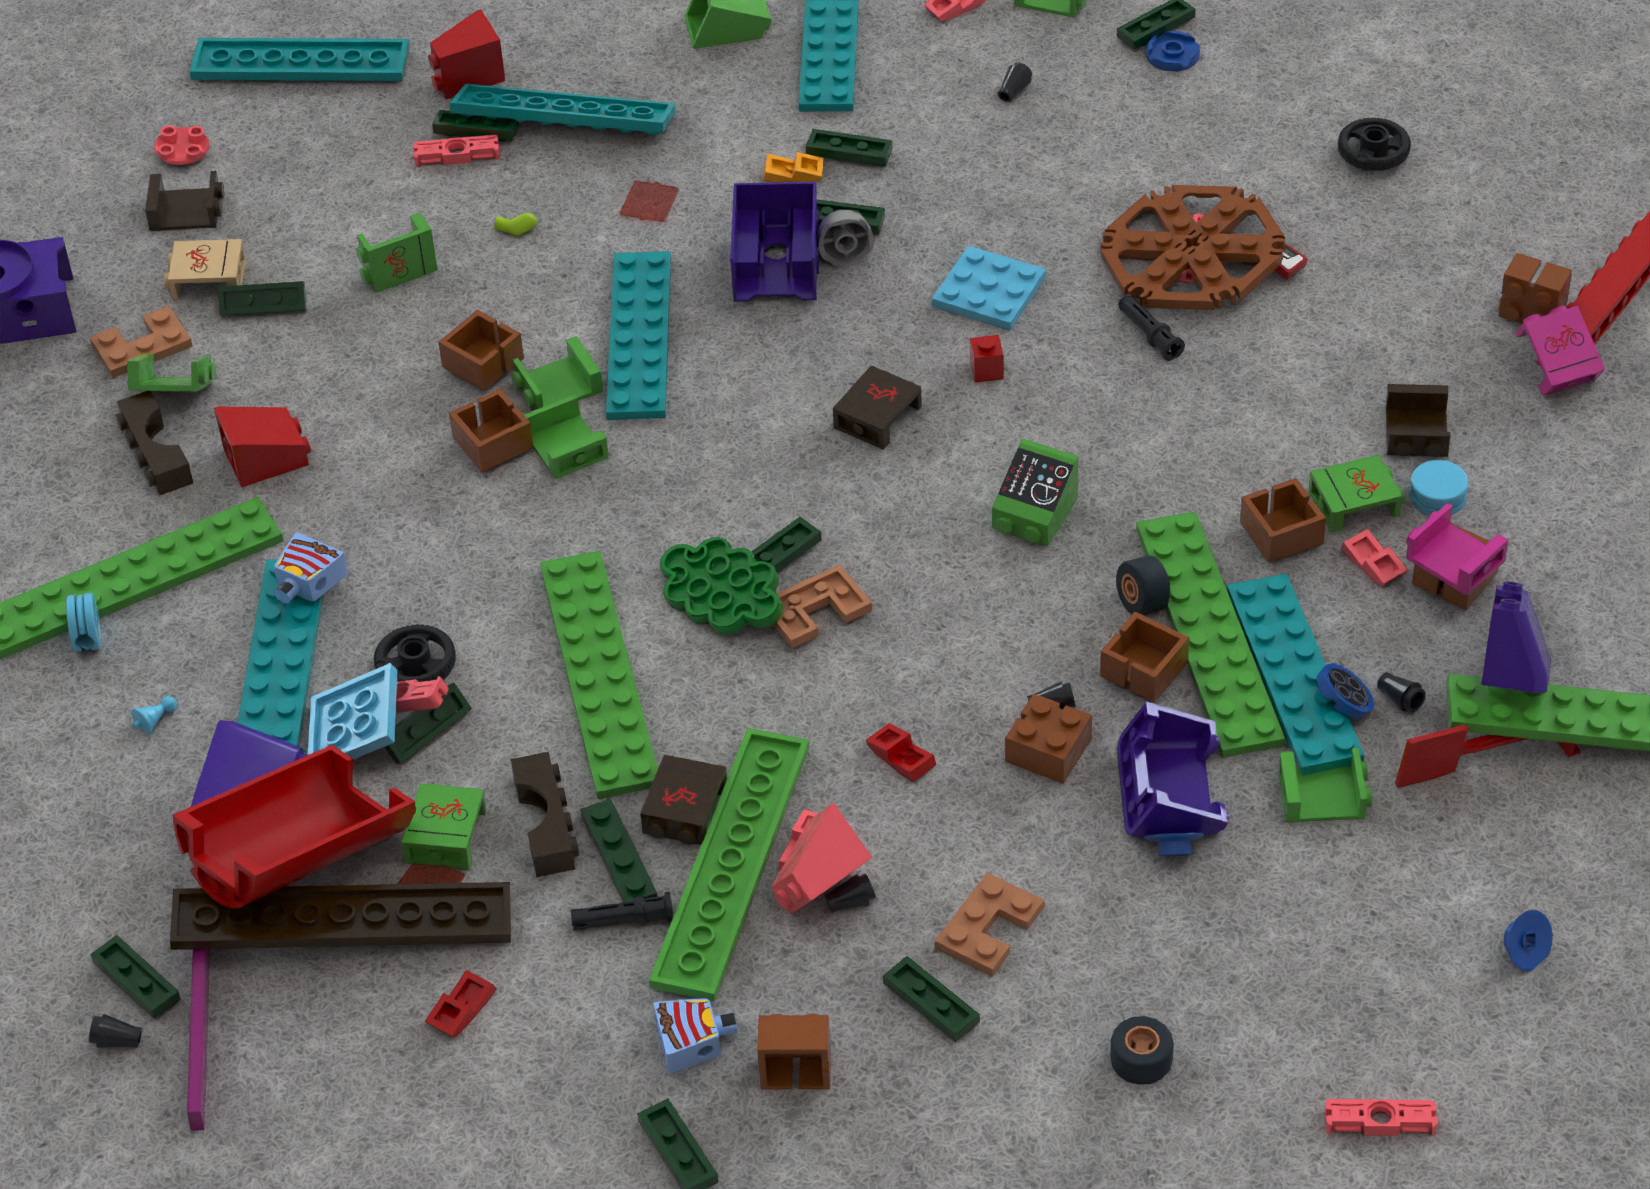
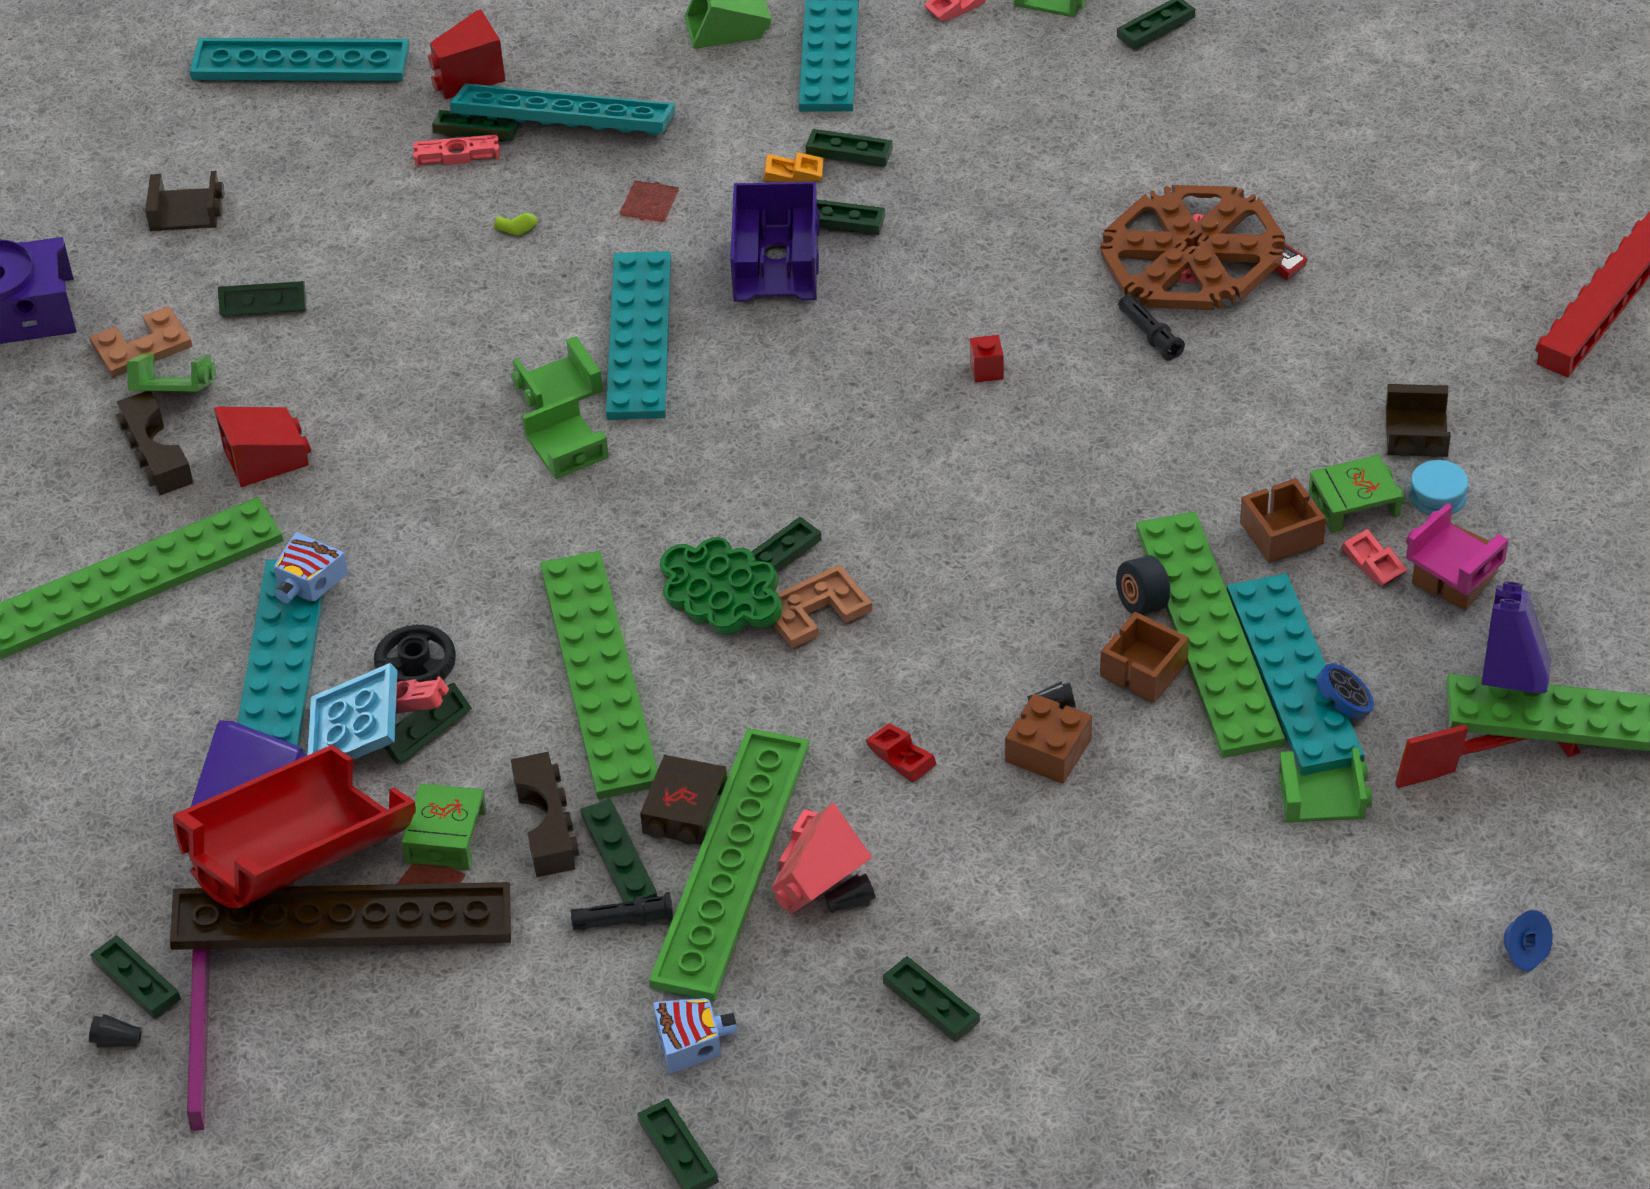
(83, 622): medium azure head -> none
(148, 716): medium azure piece -> none
(181, 144): coral dish -> none
(205, 262): tan panel -> none
(398, 258): bright green panel -> none
(459, 1008): red slope -> none
(480, 350): dark orange piece -> none
(500, 436): dark orange piece -> none
(794, 1037): dark orange piece -> none
(844, 238): light grey cylinder -> none
(874, 405): dark brown panel -> none
(965, 933): nougat plate -> none
(989, 287): medium azure plate -> none
(1016, 79): black cone -> none
(1036, 493): slope -> none
(1141, 1050): black wheel -> none
(1165, 55): blue tile -> none
(1166, 774): dark purple windscreen -> none
(1174, 843): blue piece -> none
(1356, 1114): coral piece -> none
(1374, 144): black wheel -> none
(1403, 692): black cone -> none
(1524, 298): dark orange piece -> none
(1562, 348): dark pink panel -> none

